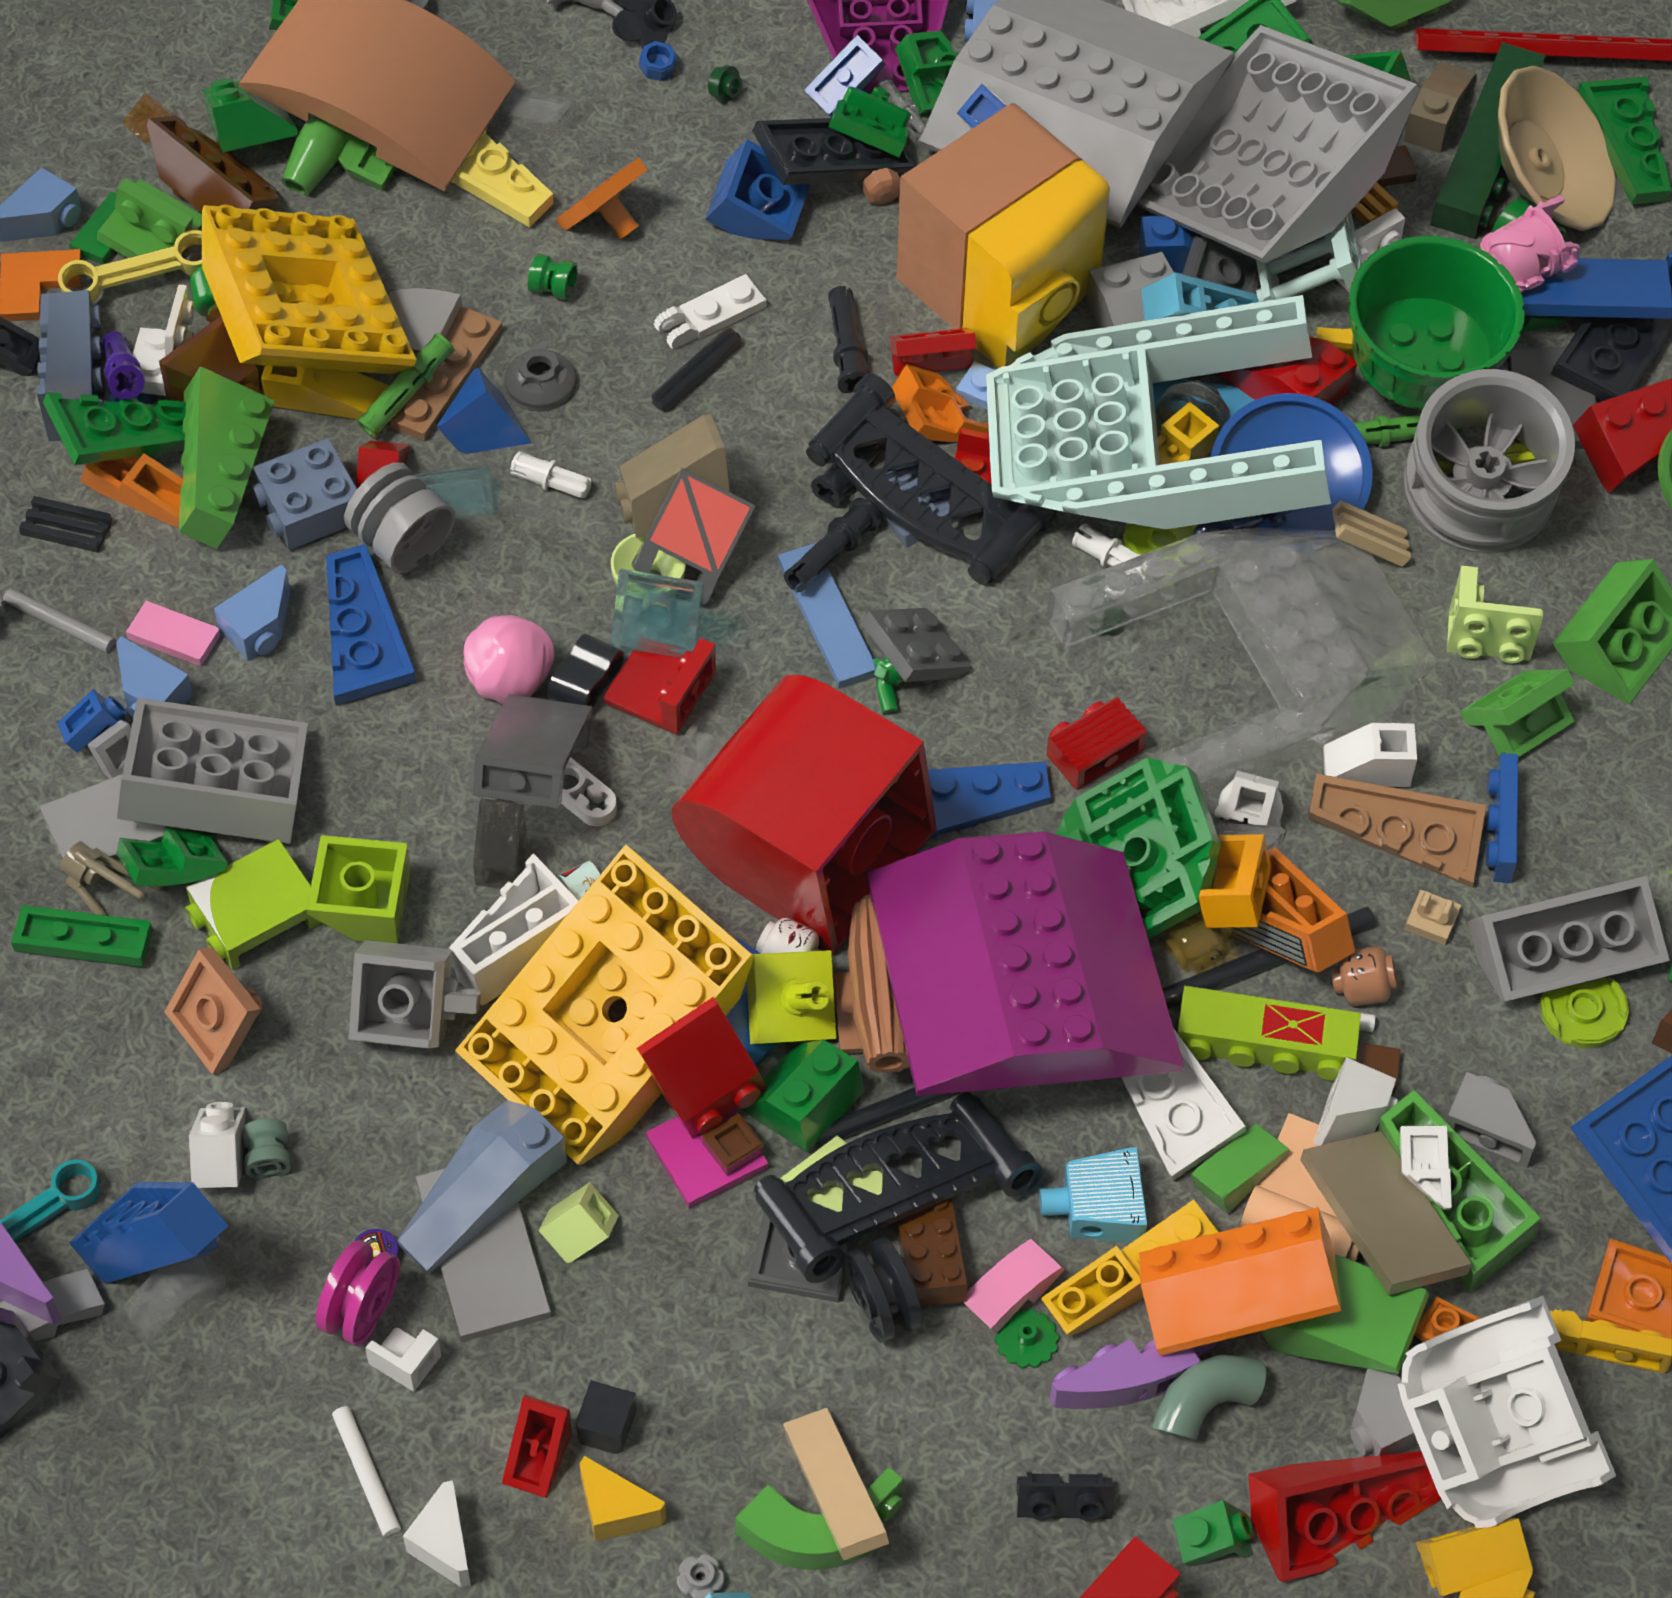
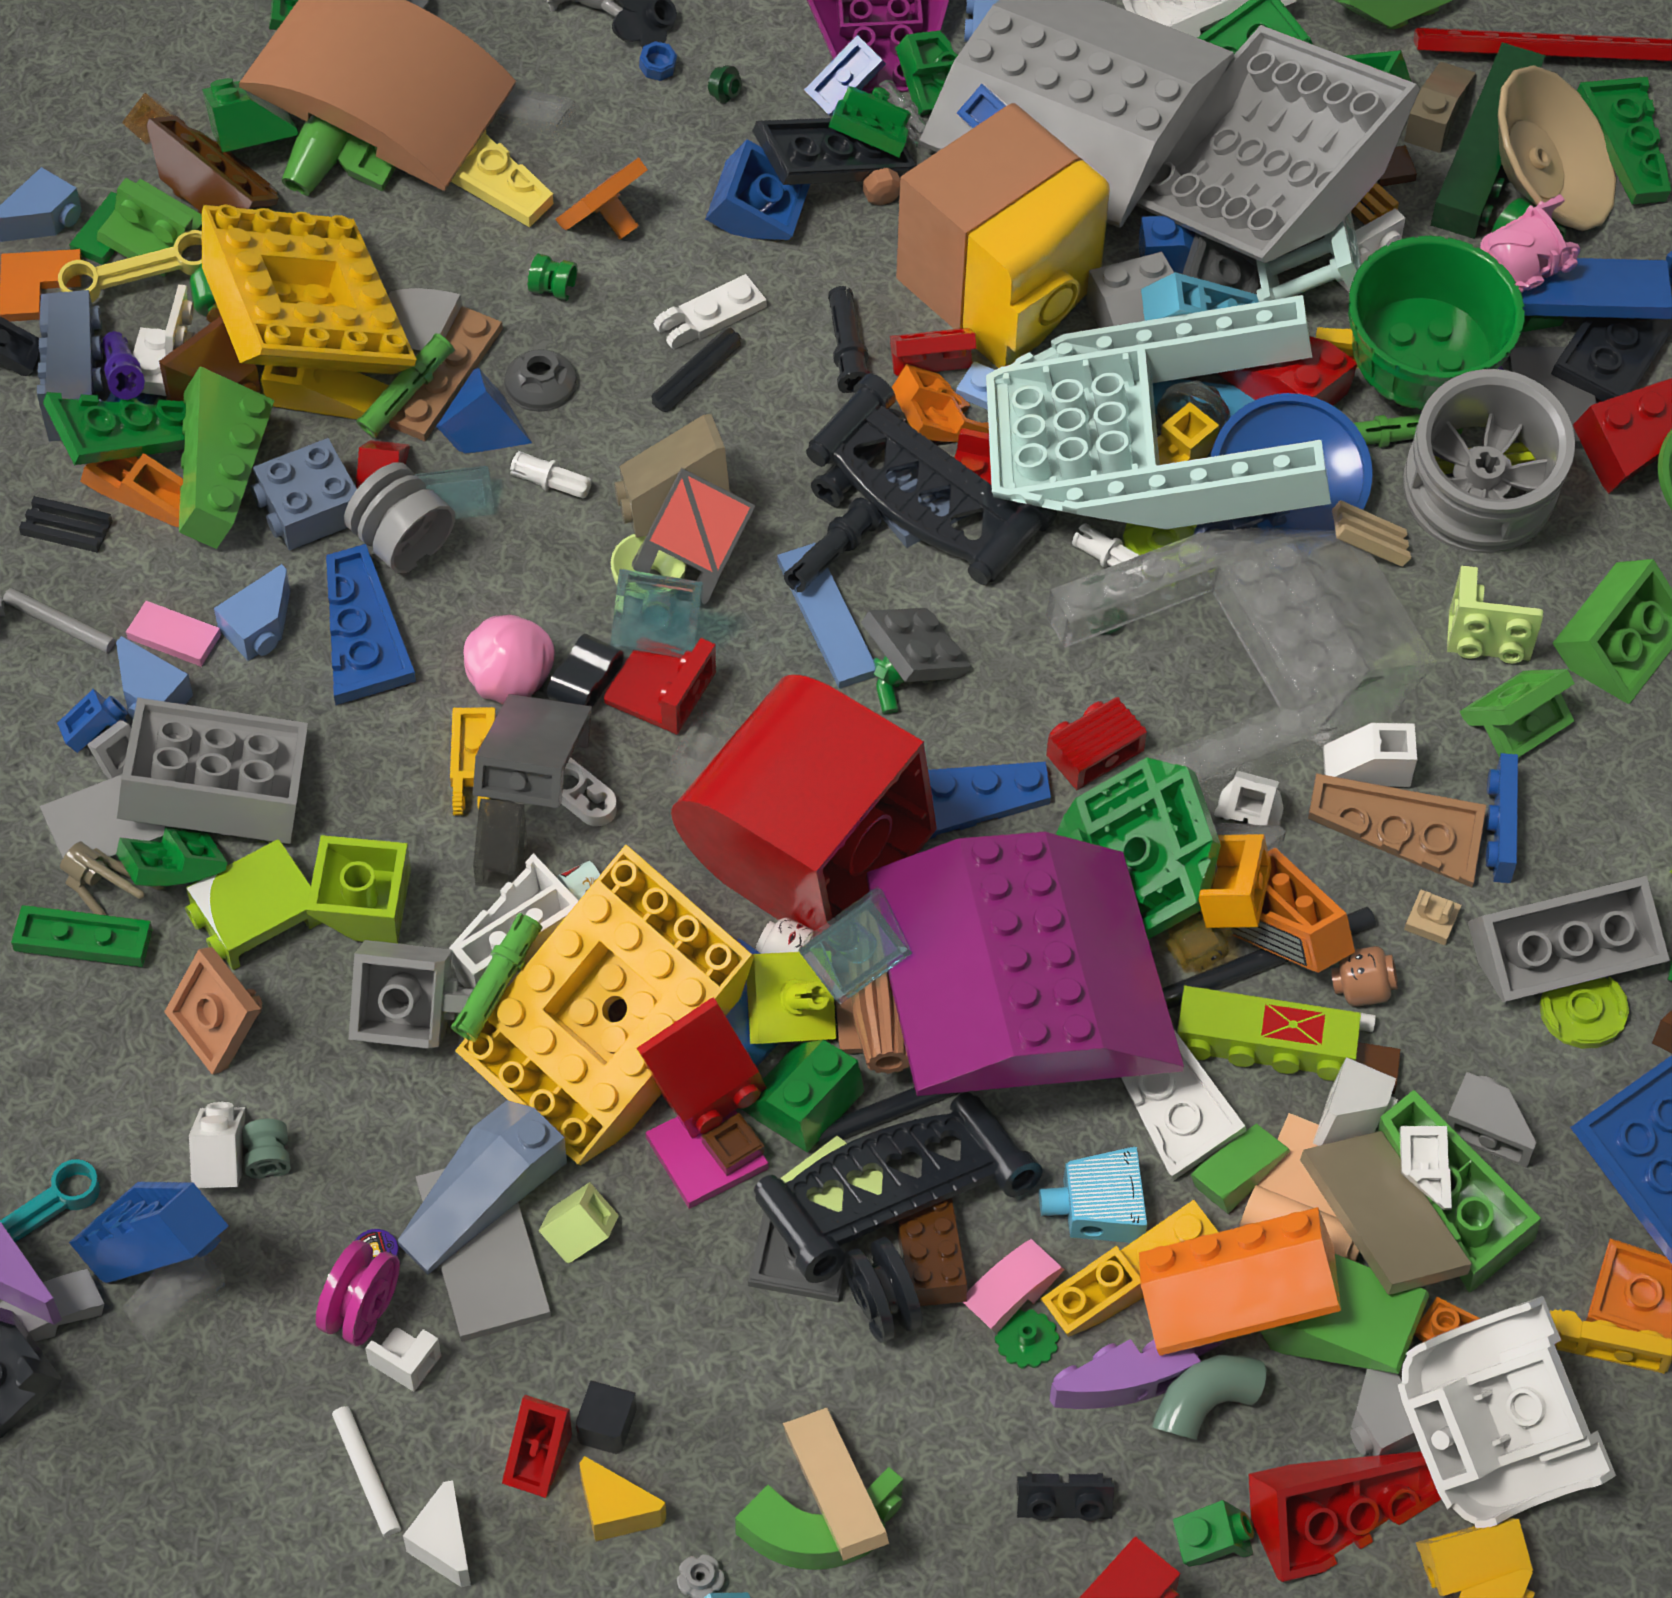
(468, 734): none -> yellow hinge
(505, 962): none -> bright green pin
(856, 946): none -> clear light blue slope

